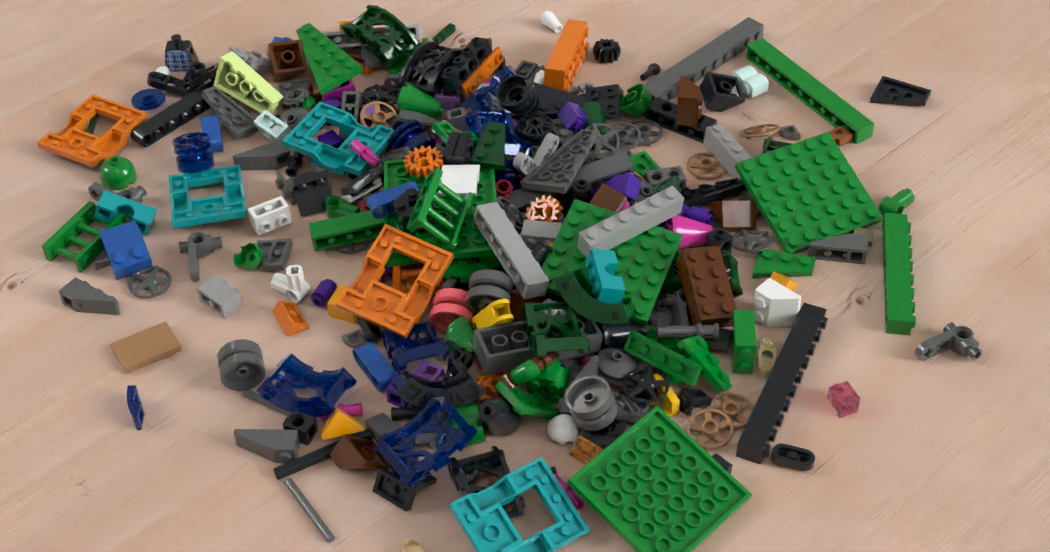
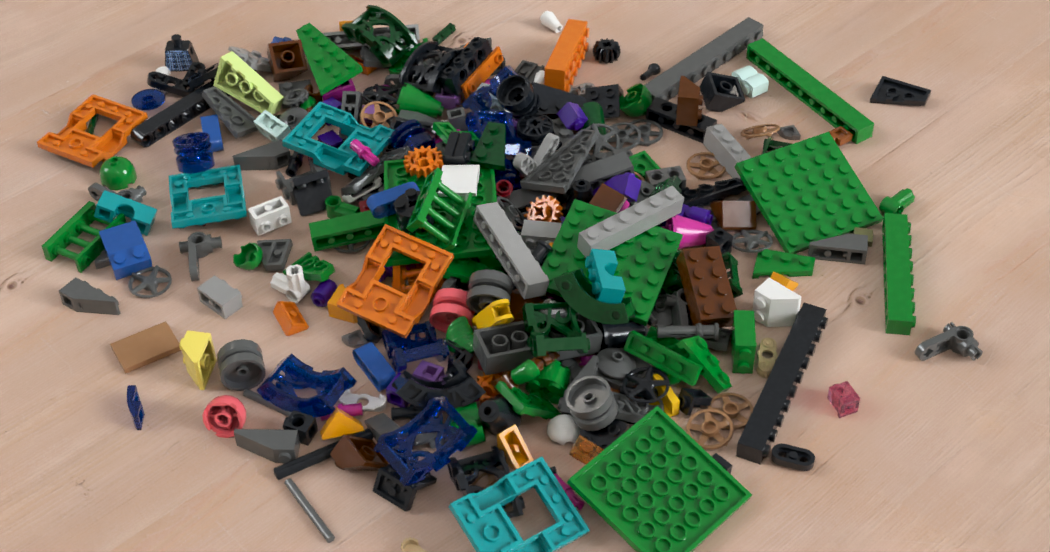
(198, 356): none -> light yellow slope
(224, 415): none -> coral cylinder
(314, 268): none -> green wing
(375, 404): none -> white piece
(513, 447): none -> light orange slope

